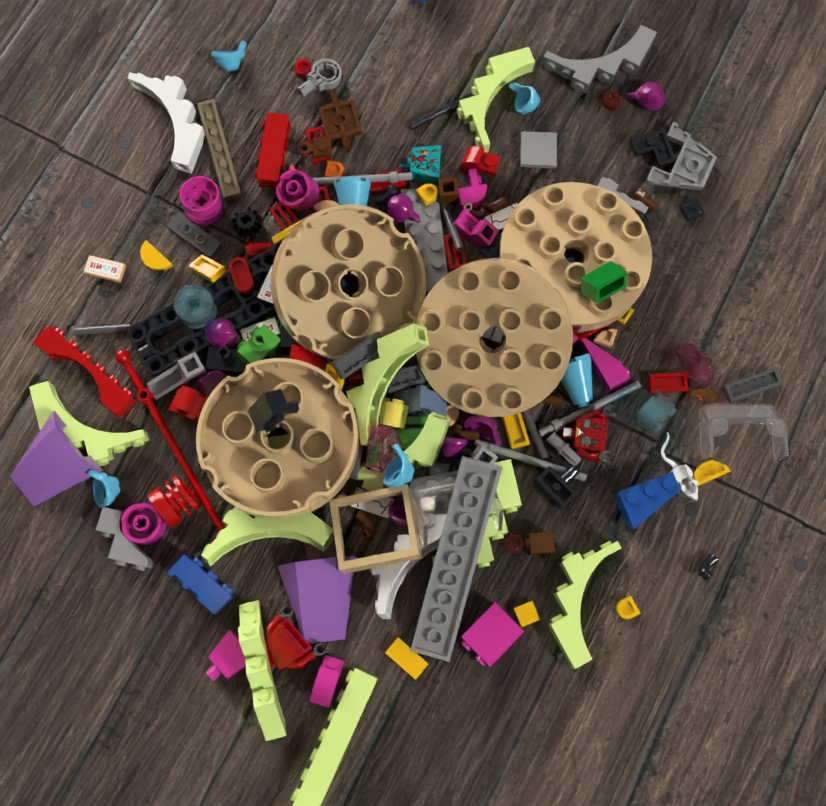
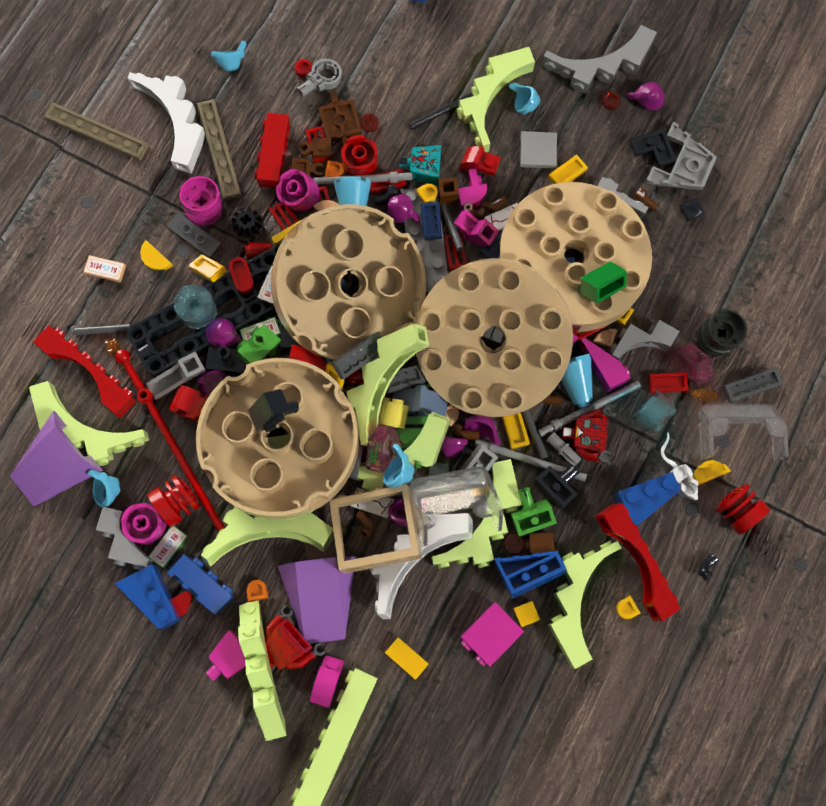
(96, 131): none -> dark tan tile
(112, 346): none -> clear orange bush
(151, 596): none -> blue wedge
(168, 547): none -> white tile
(182, 602): none -> red tile
(256, 591): none -> orange tile
(305, 166): none -> reddish brown plate
(359, 156): none -> red brick
(369, 123): none -> clear red tile
(431, 221): none -> dark blue plate
(456, 558): light grey plate -> none
(529, 572): none -> blue wedge
(532, 515): none -> bright green brick
(568, 171): none -> yellow tile
(657, 595): none -> red arch
(658, 336): none -> light grey arch
(730, 328): none -> pearl dark grey wheel
(744, 511): none -> red wheel

